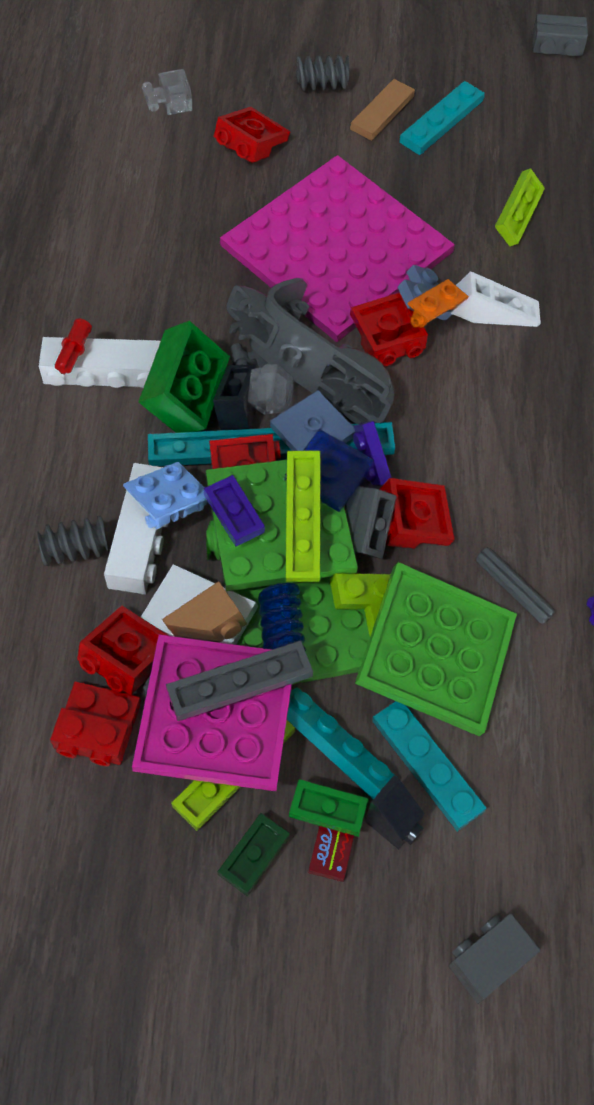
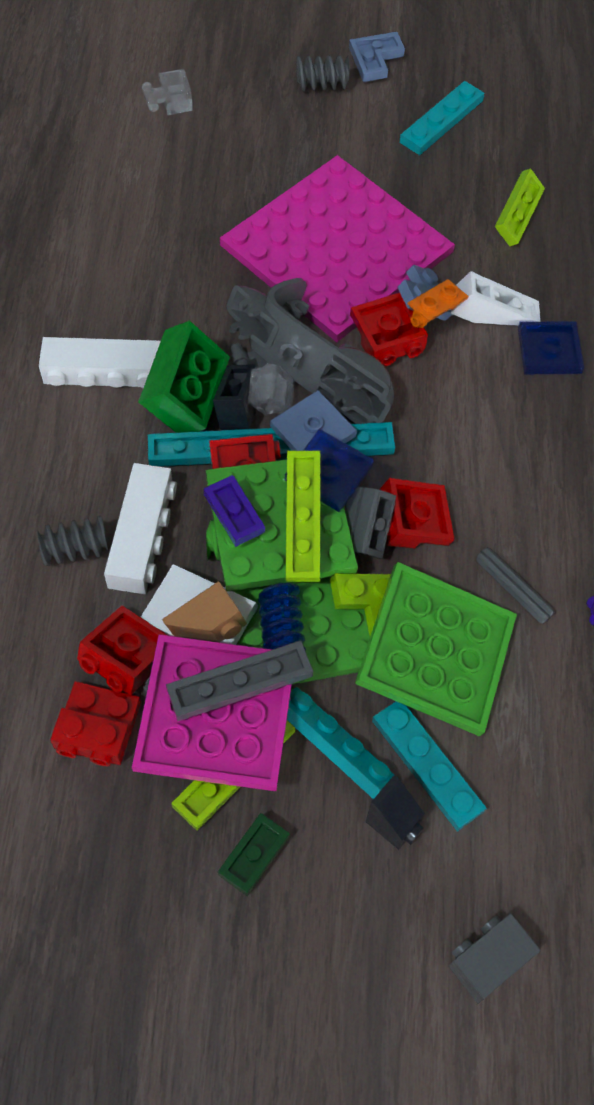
(73, 346): red axle -> none
(167, 494): light blue hinge -> none
(249, 133): red plate -> none
(328, 807): green plate -> none
(331, 854): dark red tile -> none
(368, 442): dark purple plate -> none
(372, 51): none -> sand blue plate
(382, 109): medium nougat tile -> none
(550, 347): none -> clear blue tile
(559, 35): dark grey brick -> none

